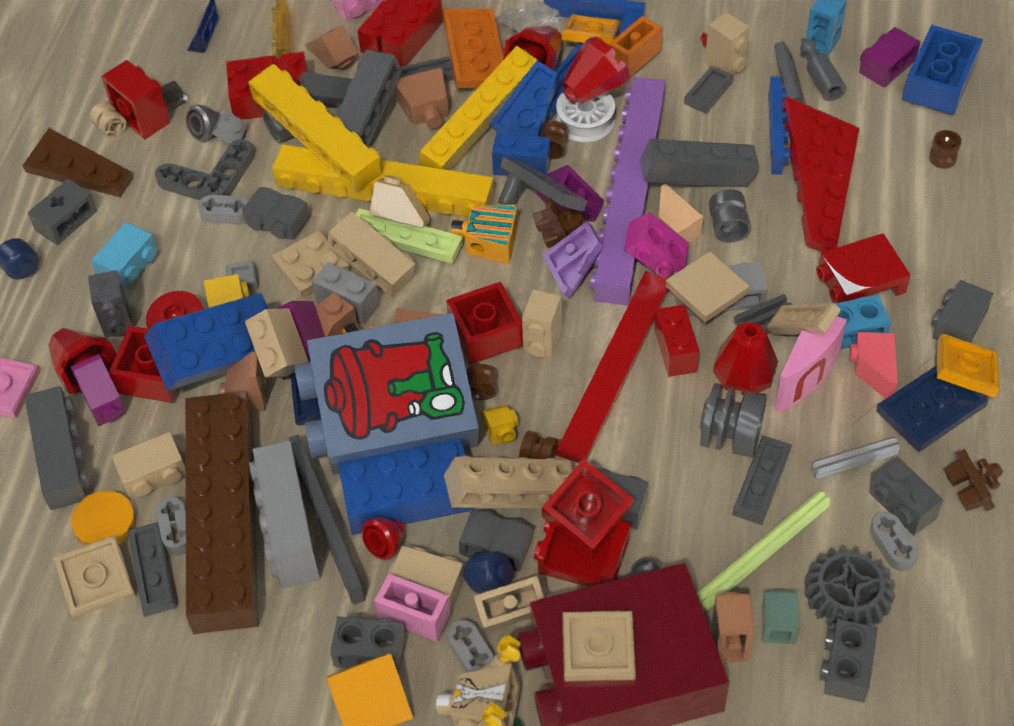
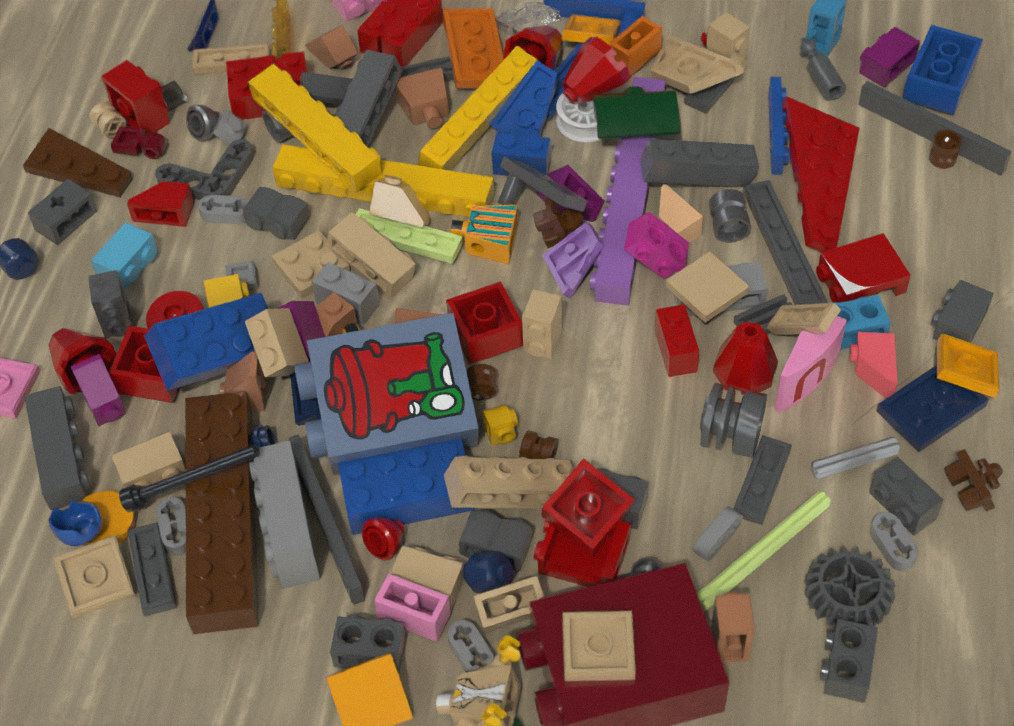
(76, 523): none -> blue hair
(132, 140): none -> dark red plate
(134, 496): none -> black piece
(163, 204): none -> red slope
(214, 59): none -> tan tile
(262, 436): none -> dark blue plate
(558, 135): reddish brown wheel -> none
(613, 369): red tile -> none
(636, 113): none -> dark green panel
(692, 67): none -> tan wing
(718, 533): none -> light grey beam
(780, 617): sand green brick -> none
(783, 244): none -> dark grey tile
(789, 72): dark grey tile -> none
(928, 124): none -> dark grey tile

